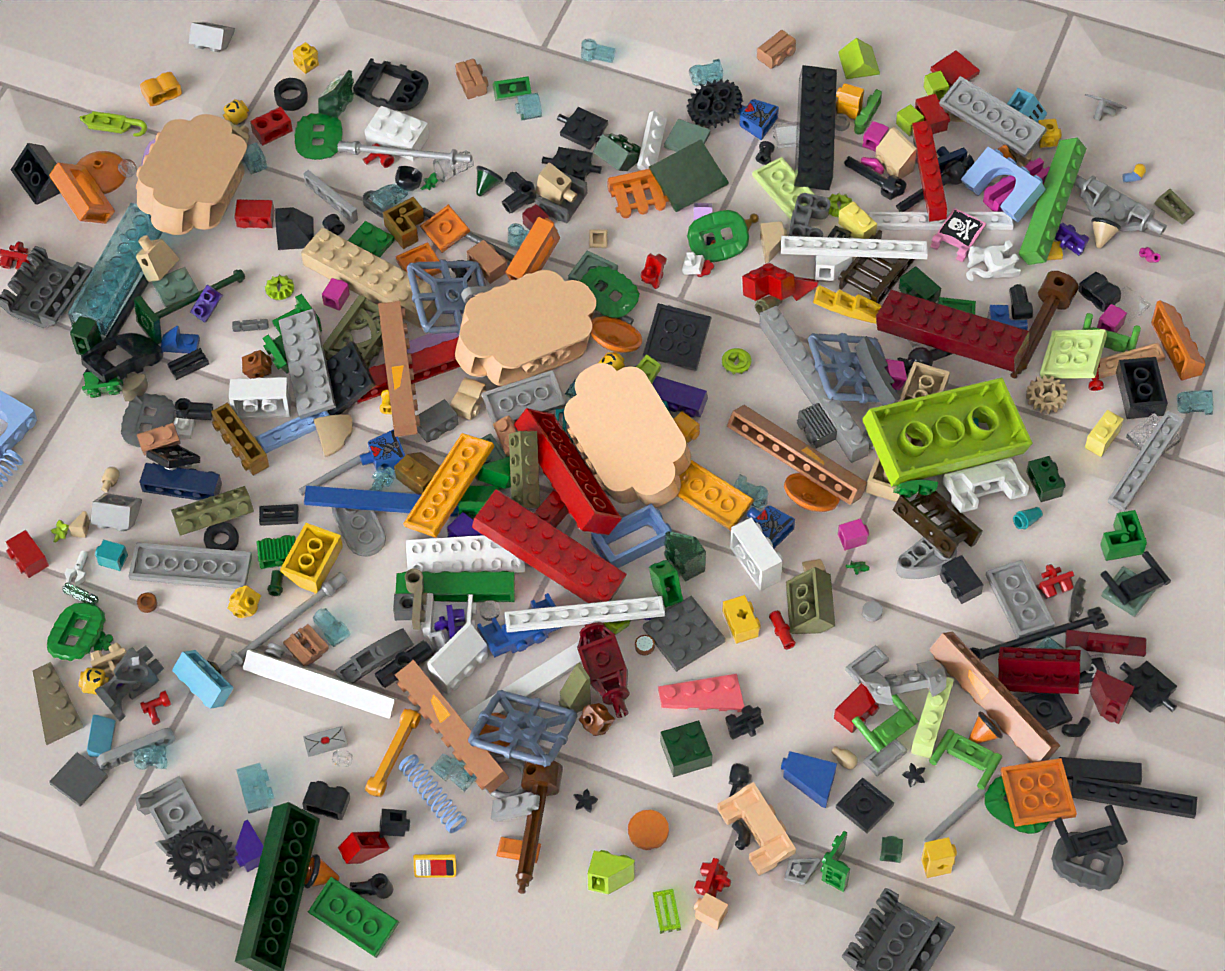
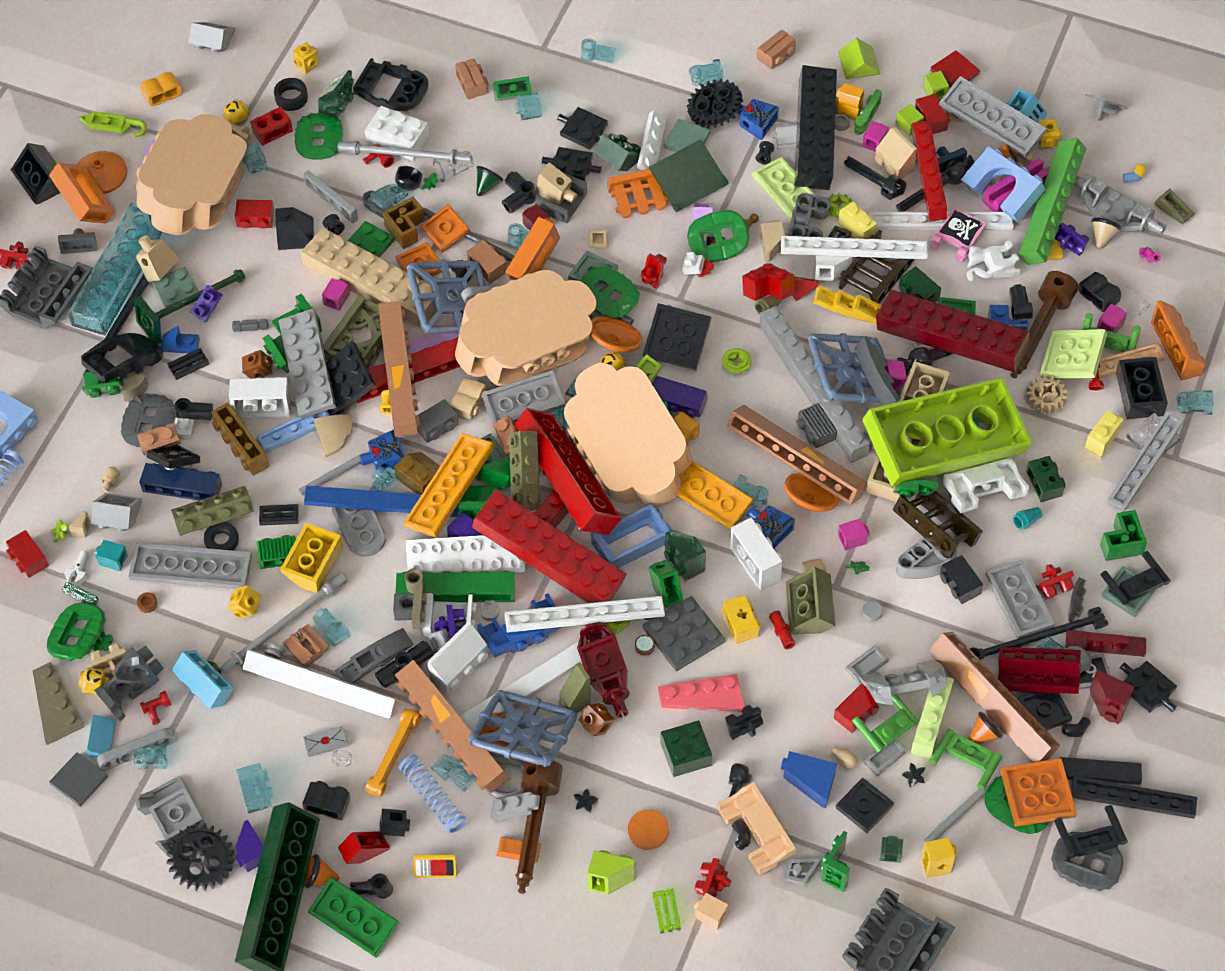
(77, 242): none -> dark grey tile
(85, 334): dark green brick -> none
(127, 167): clear tile -> none
(276, 582): dark green pin -> none
(286, 289): lime gear -> none
(873, 163): dark pink arm -> none

